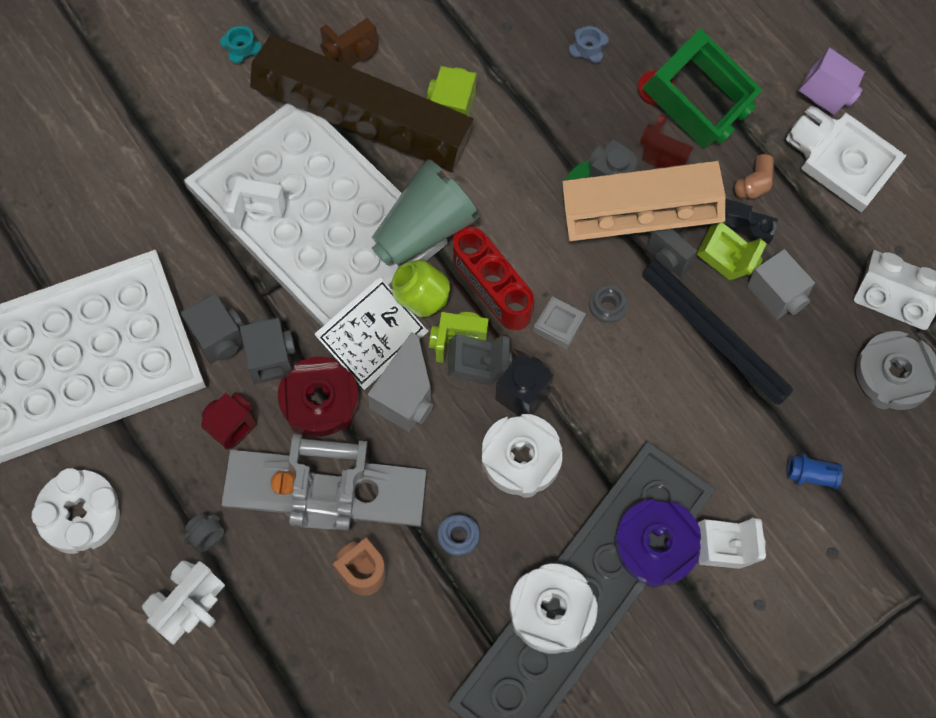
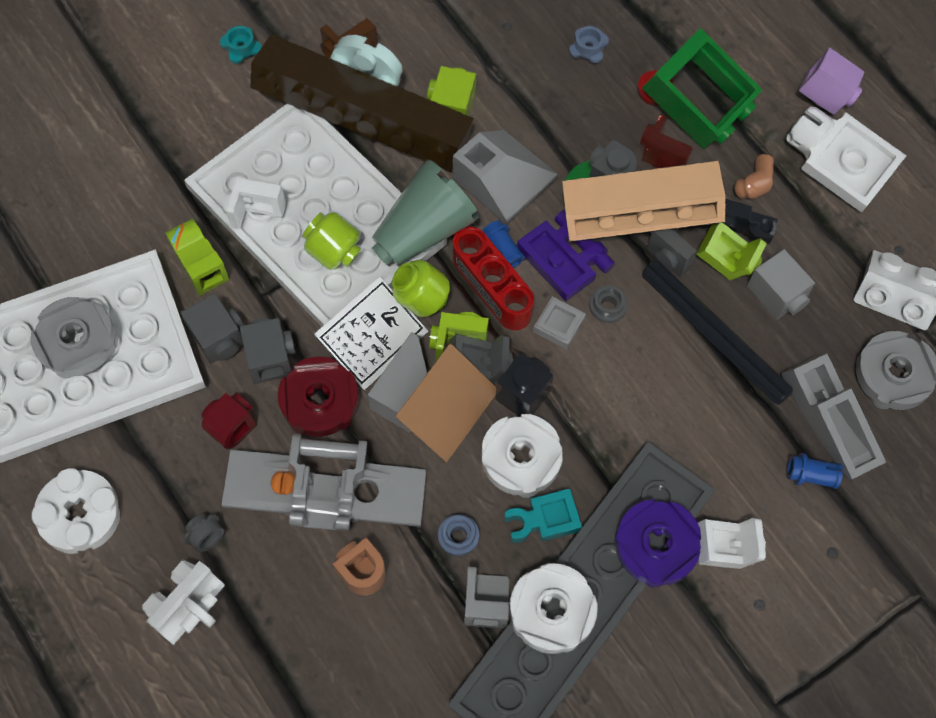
(87, 353): none -> light grey plate
(197, 256): none -> lime leg
(331, 240): none -> lime head
(374, 61): none -> light aqua plate
(447, 403): none -> medium nougat sticker
(486, 600): none -> light grey panel
(501, 173): none -> light grey slope
(504, 243): none -> blue pin
(551, 516): none -> teal plate
(559, 262): none -> dark purple plate
(834, 415): none -> light grey slope

